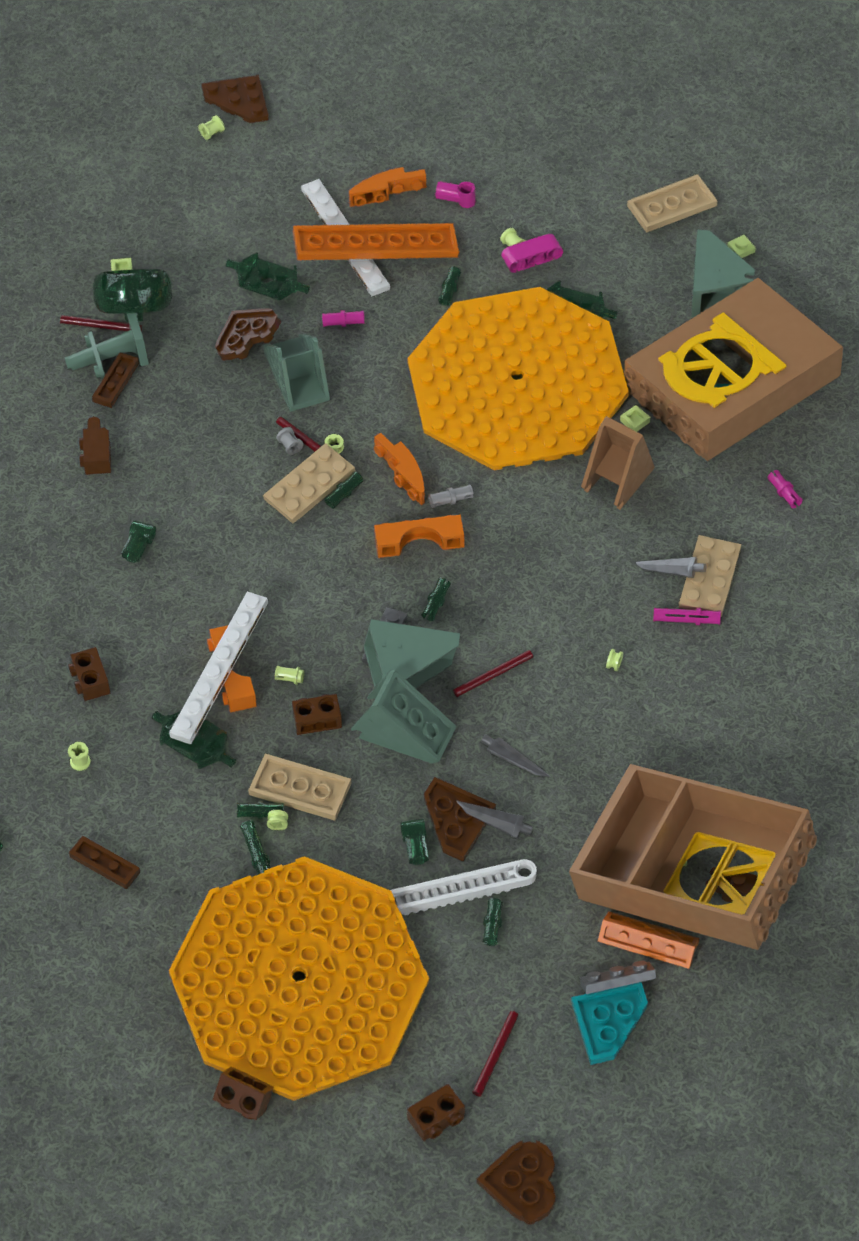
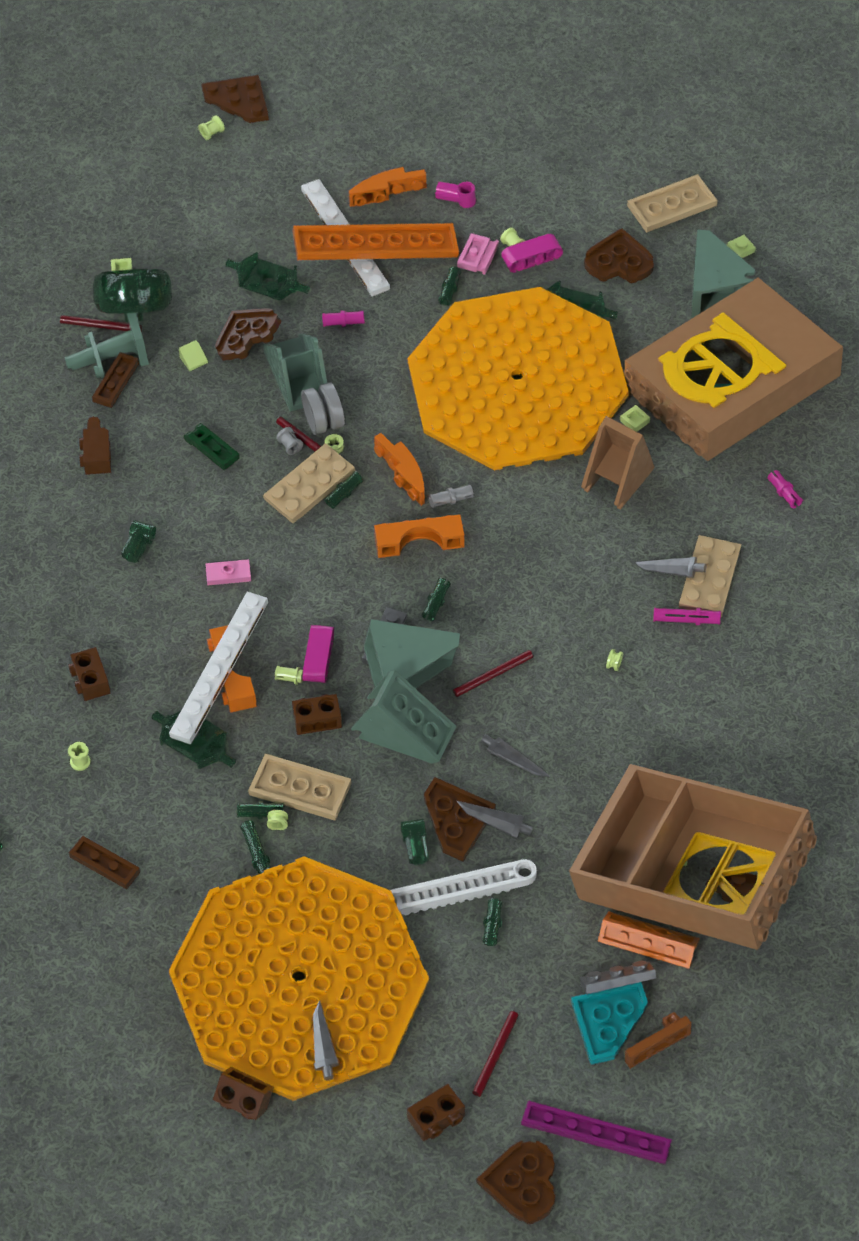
(192, 355): none -> yellowish green slope
(212, 446): none -> dark green plate
(228, 572): none -> bright pink plate
(318, 653): none -> dark pink beam
(322, 408): none -> light grey wheel
(323, 1047): none -> flat silver bar
(477, 254): none -> bright pink plate
(596, 1132): none -> magenta tile
(620, 257): none -> reddish brown plate
(673, 1031): none -> dark orange hinge

